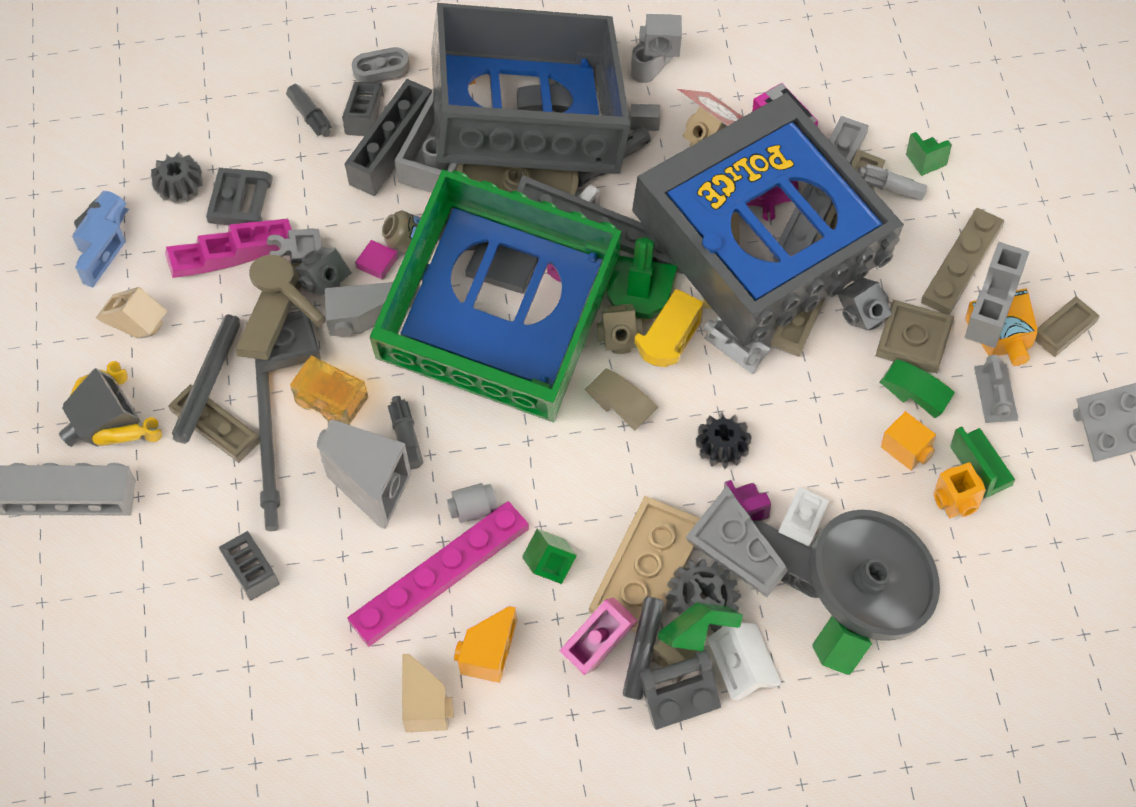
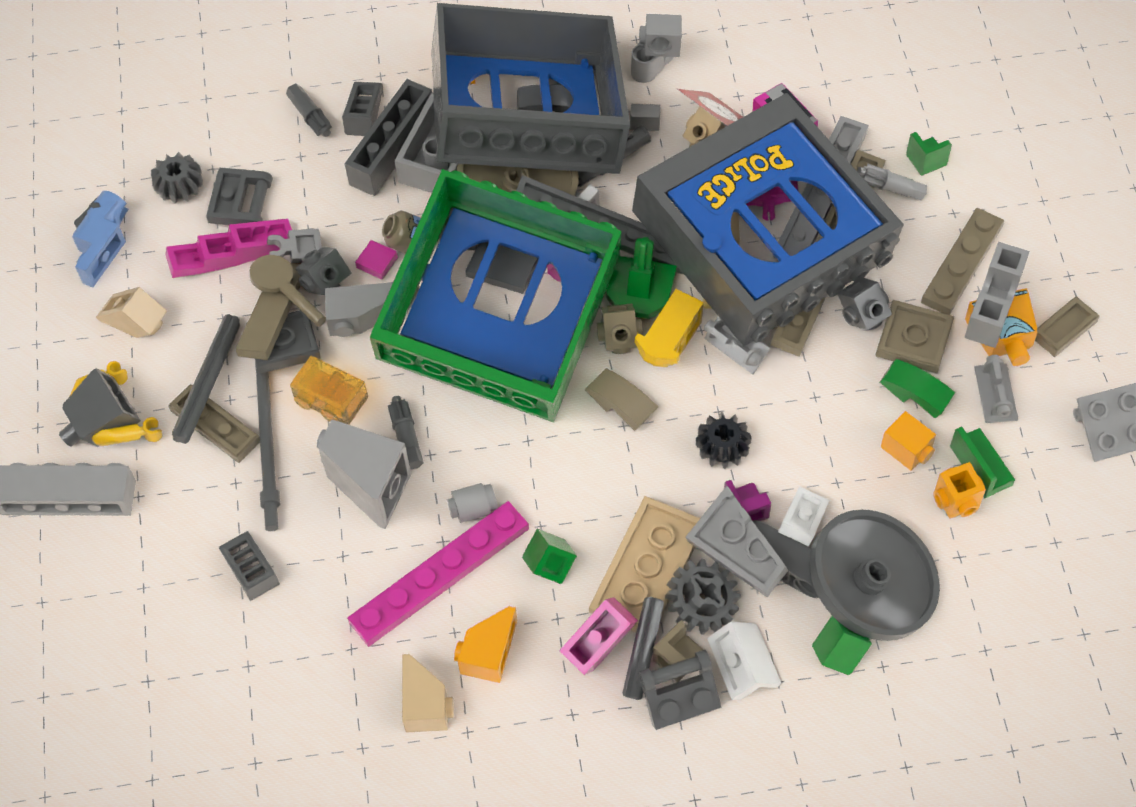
(380, 65): light grey plate -> none
(691, 627): green slope -> none

